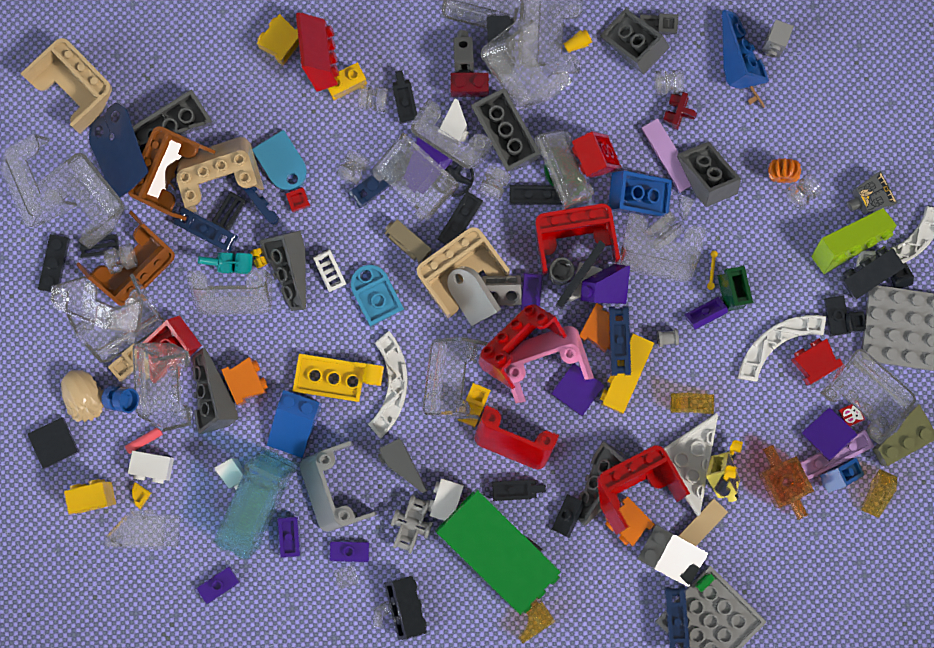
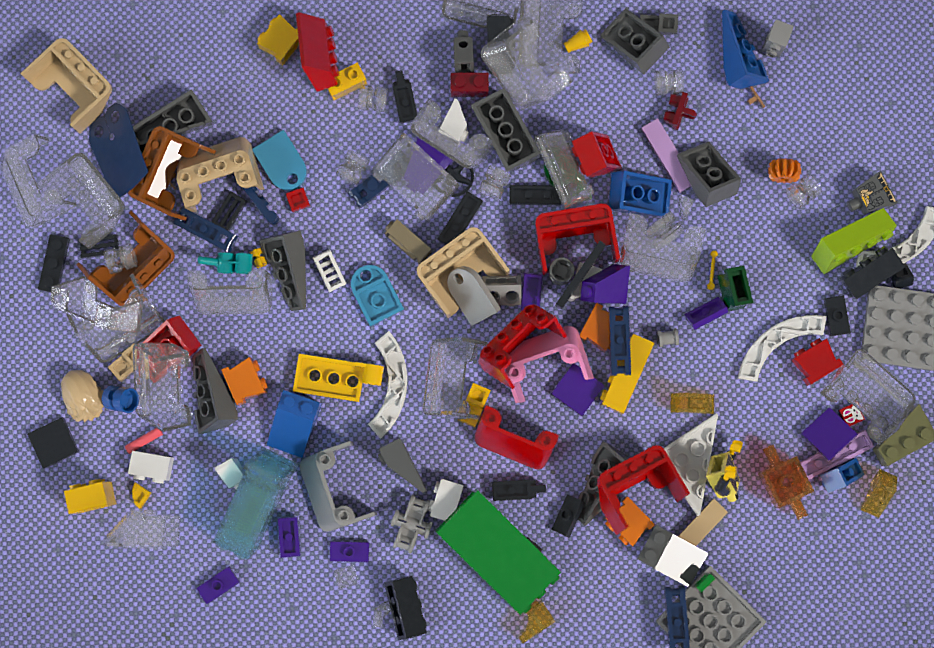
(855, 321): black tile -> none

